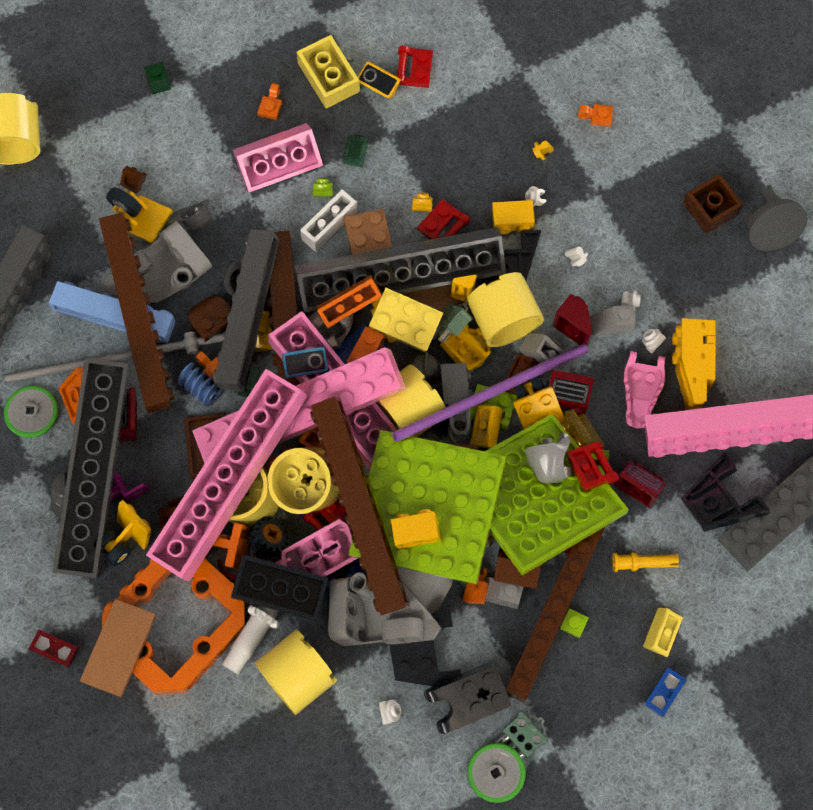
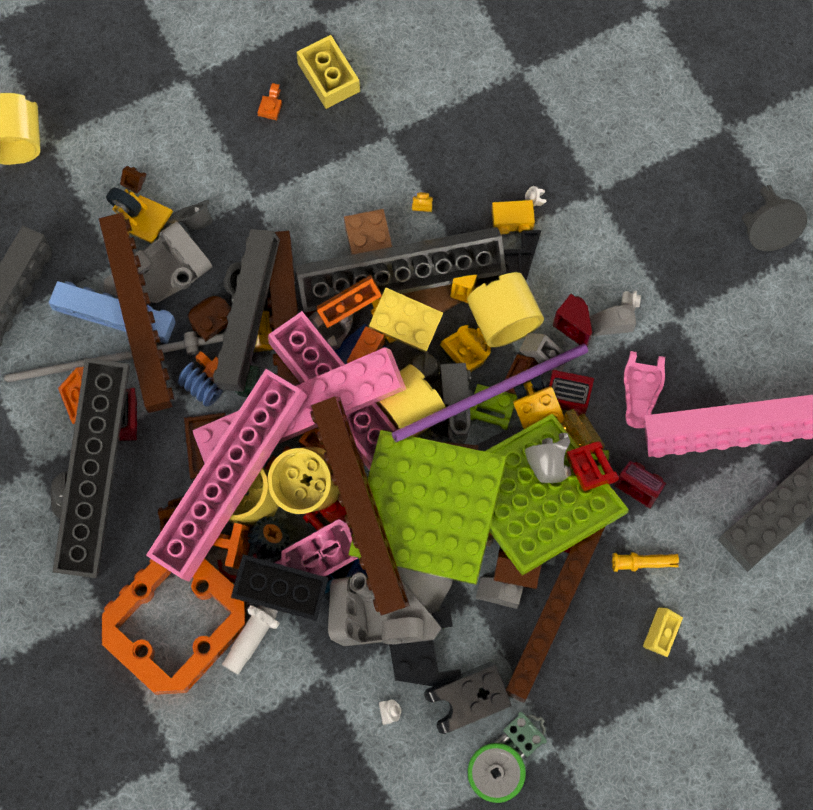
(34, 424): light grey wheel -> none
(53, 648): dark red piece -> none
(118, 648): medium nougat tile -> none
(120, 488): magenta bracket -> none
(133, 527): yellow plate -> none
(157, 78): dark green brick -> none
(278, 157): bright pink slope -> none
(295, 671): light yellow brick -> none
(305, 362): slope -> none
(322, 188): lime plate -> none
(328, 220): white brick -> none
(355, 150): clear green brick -> none
(379, 80): slope -> none
(415, 529): yellow brick -> none
(420, 66): red plate -> none
(440, 218): red plate -> none
(452, 321): sand green piece -> none
(476, 593): orange plate -> none
(486, 426): yellow slope -> none
(541, 149): yellow plate -> none
(574, 623): lime plate -> none
(577, 256): white plate -> none
(599, 114): orange plate -> none
(653, 339): white plate -> none
(665, 692): blue piece -> none
(695, 359): yellow piece -> none
(712, 203): reddish brown brick -> none
(714, 505): black wing -> none

